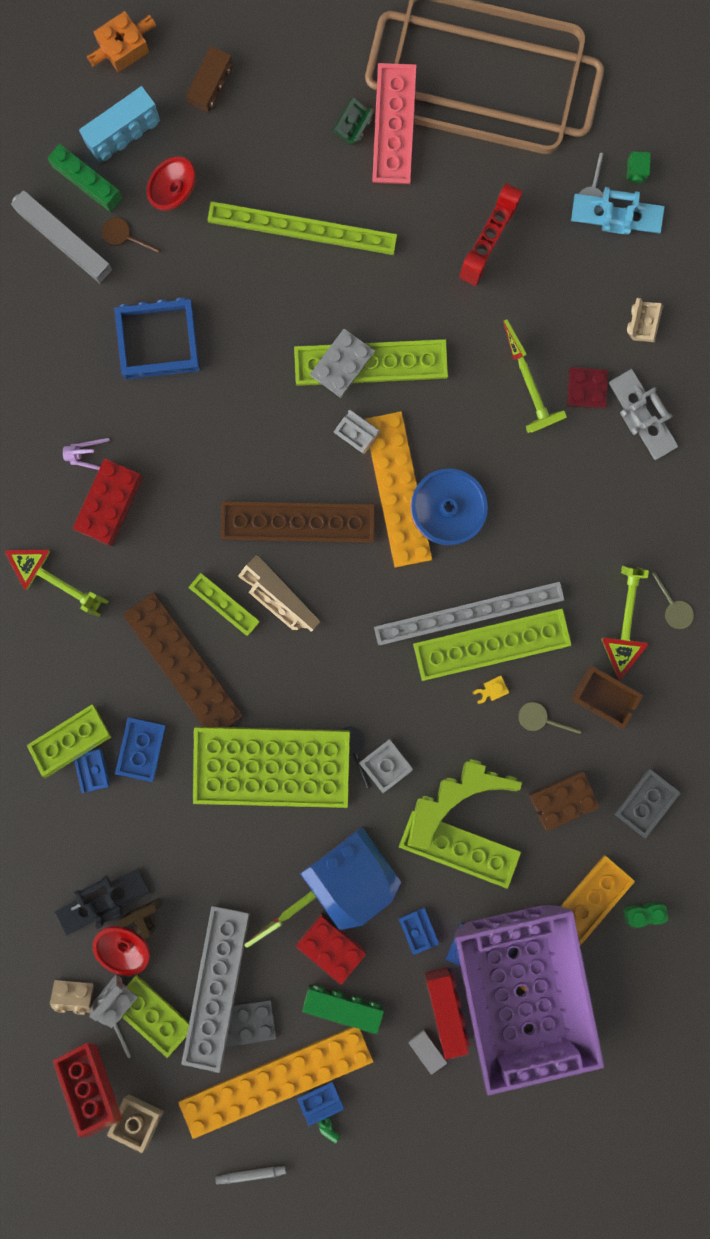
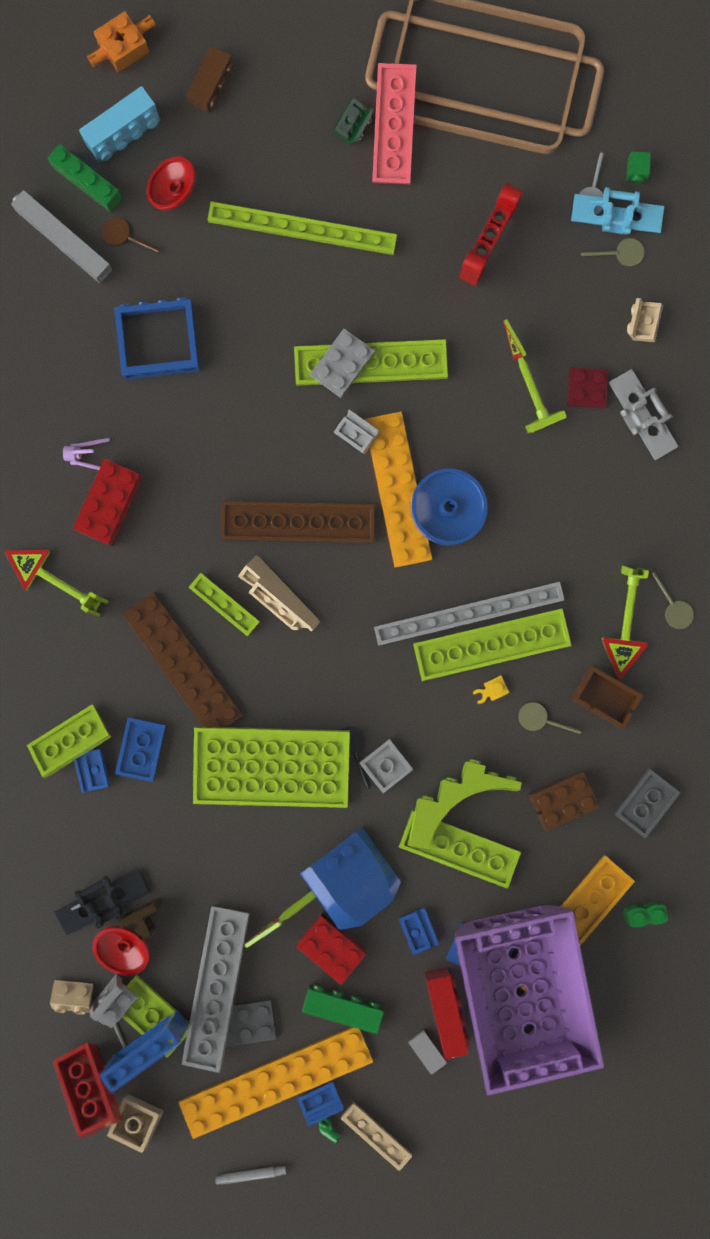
(144, 1051): none -> blue window
(376, 1136): none -> tan plate
(628, 252): none -> olive piece

